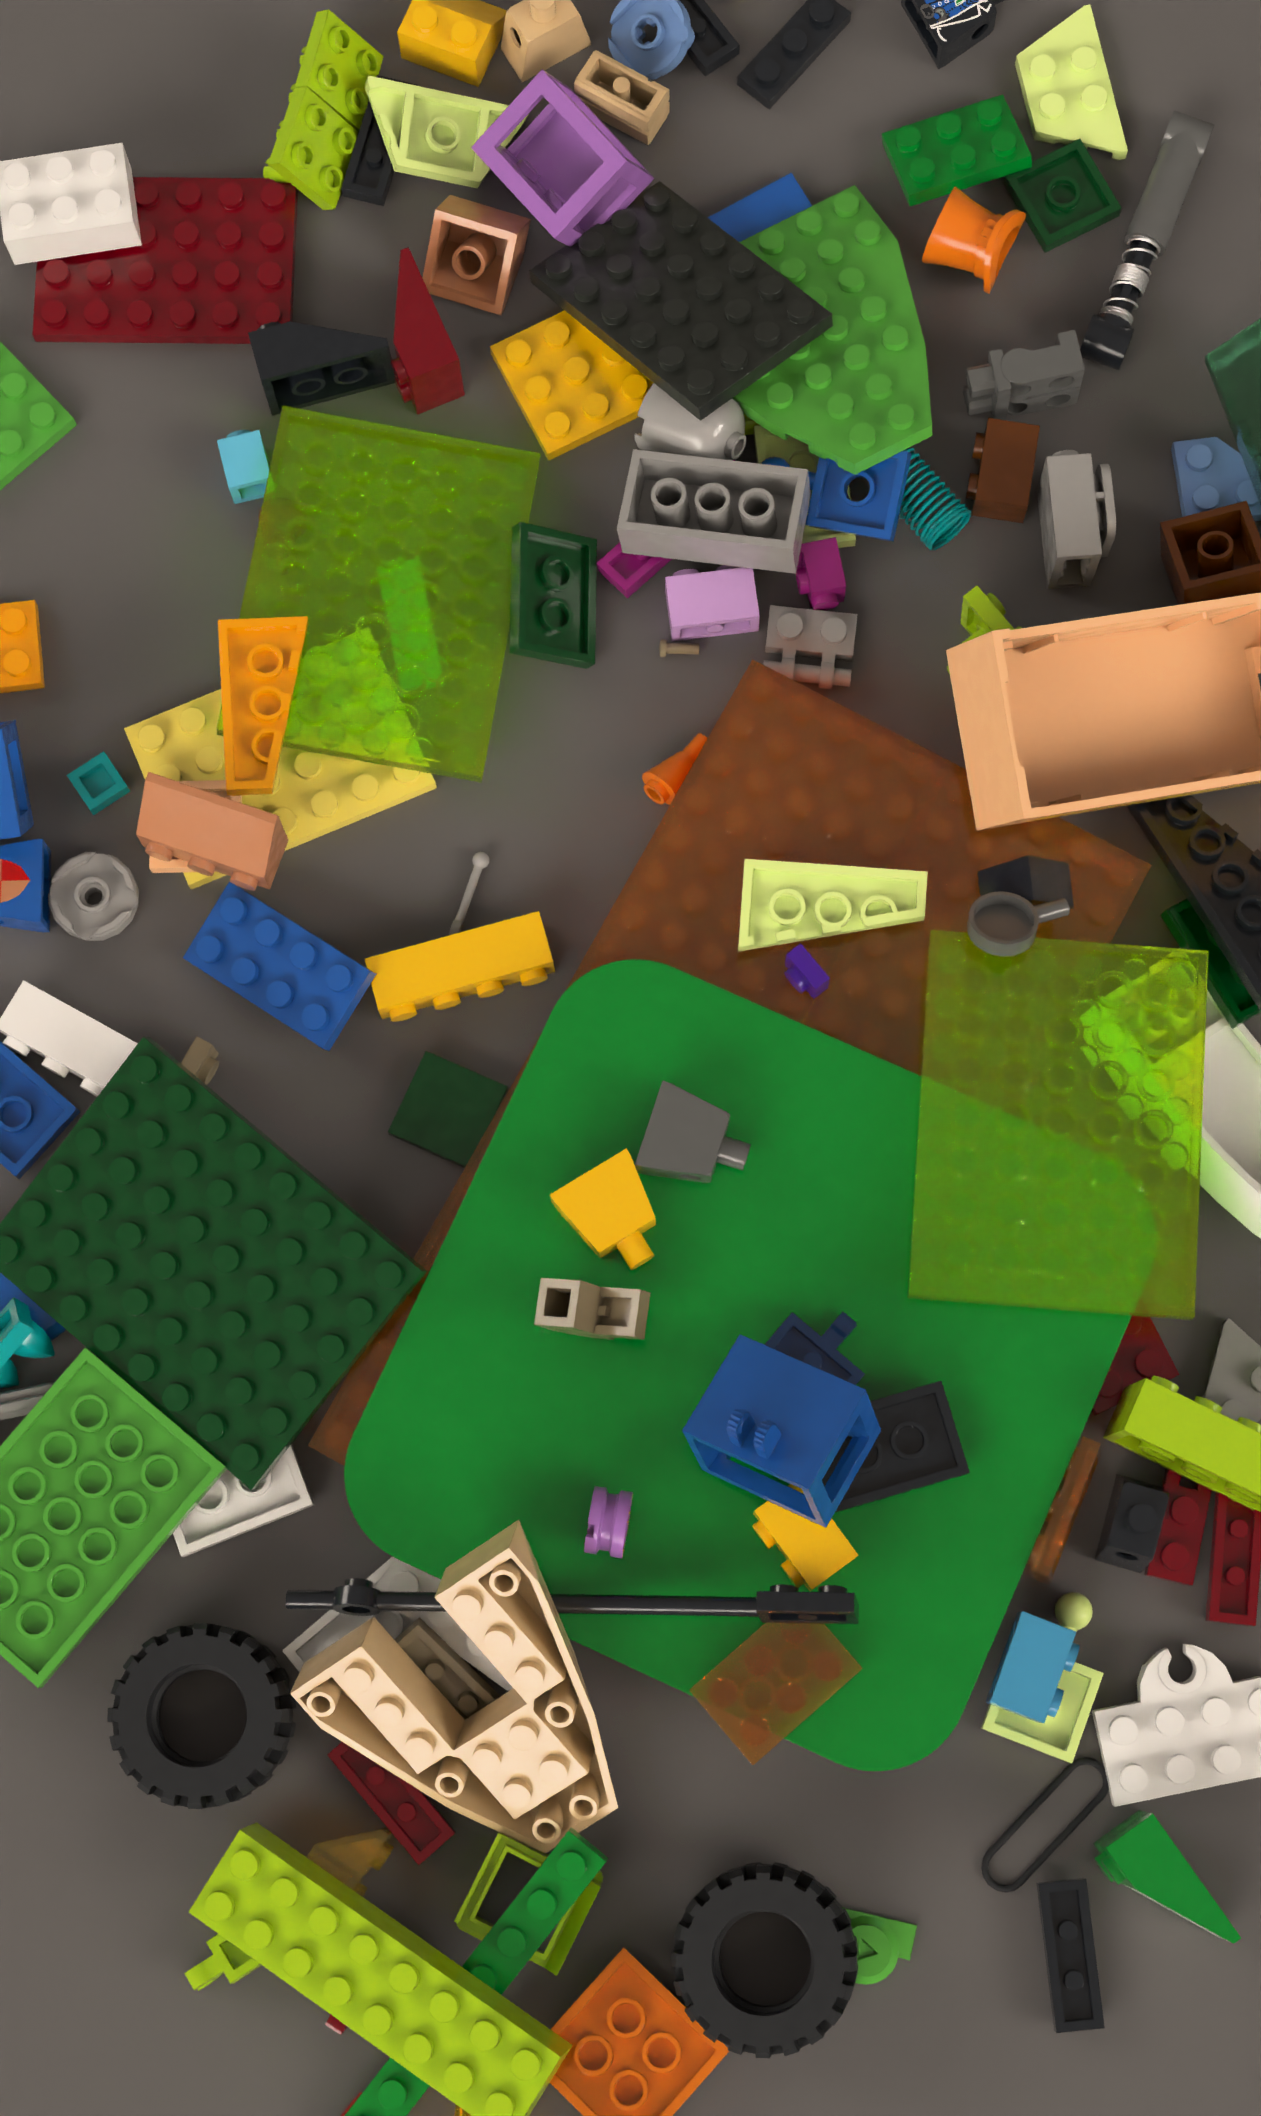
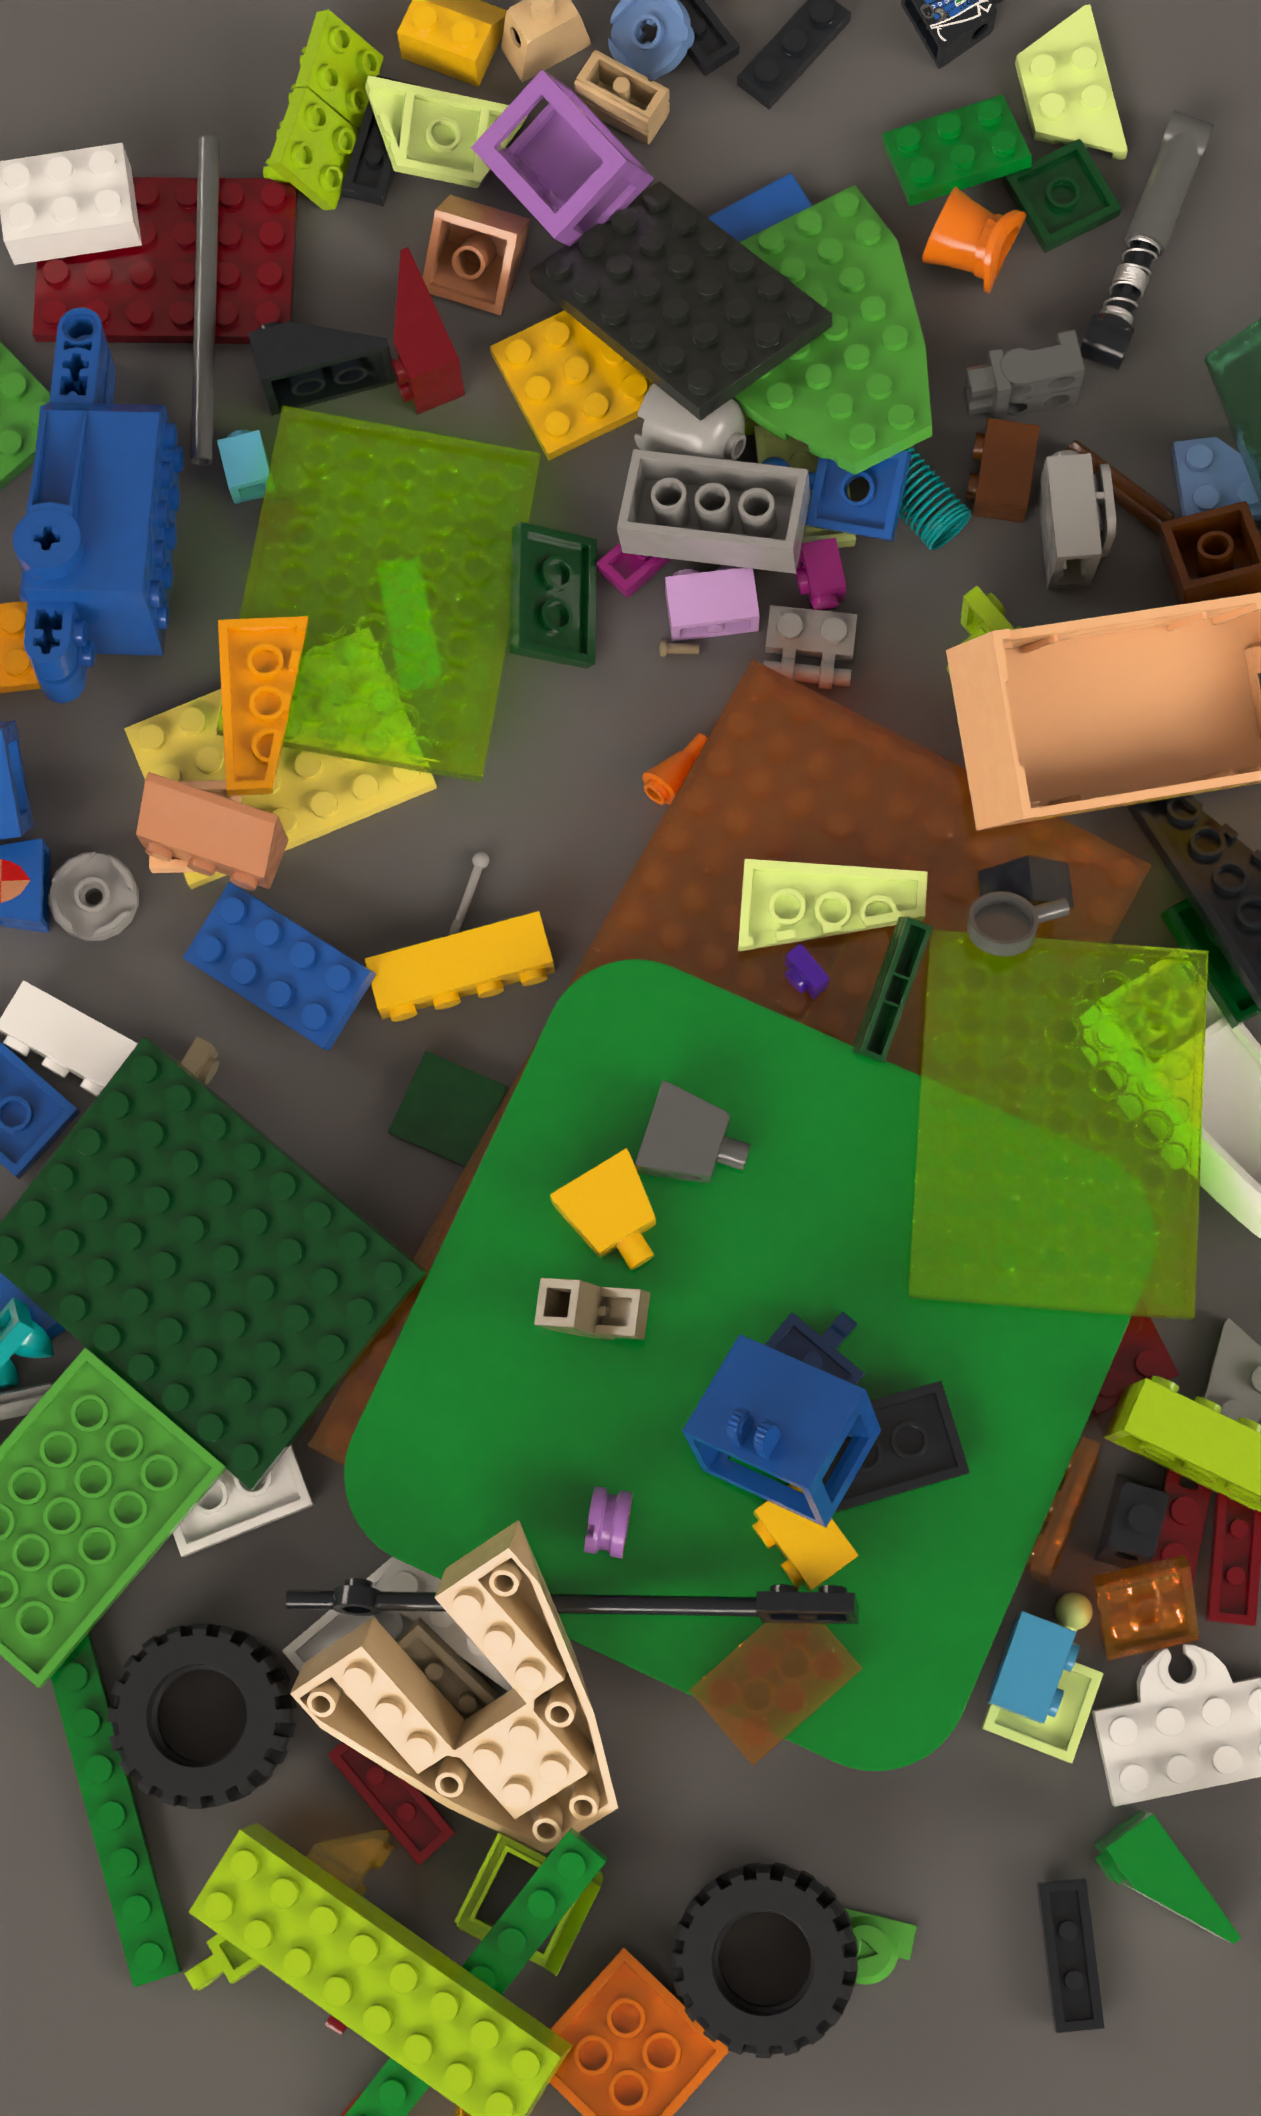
(96, 518): none -> blue piece
(98, 783): teal plate -> none
(114, 1819): none -> green plate
(205, 301): none -> dark grey piece
(892, 988): none -> dark green piece
(1030, 1810): black piece -> none
(1129, 494): none -> reddish brown axle
(1146, 1607): none -> clear orange plate

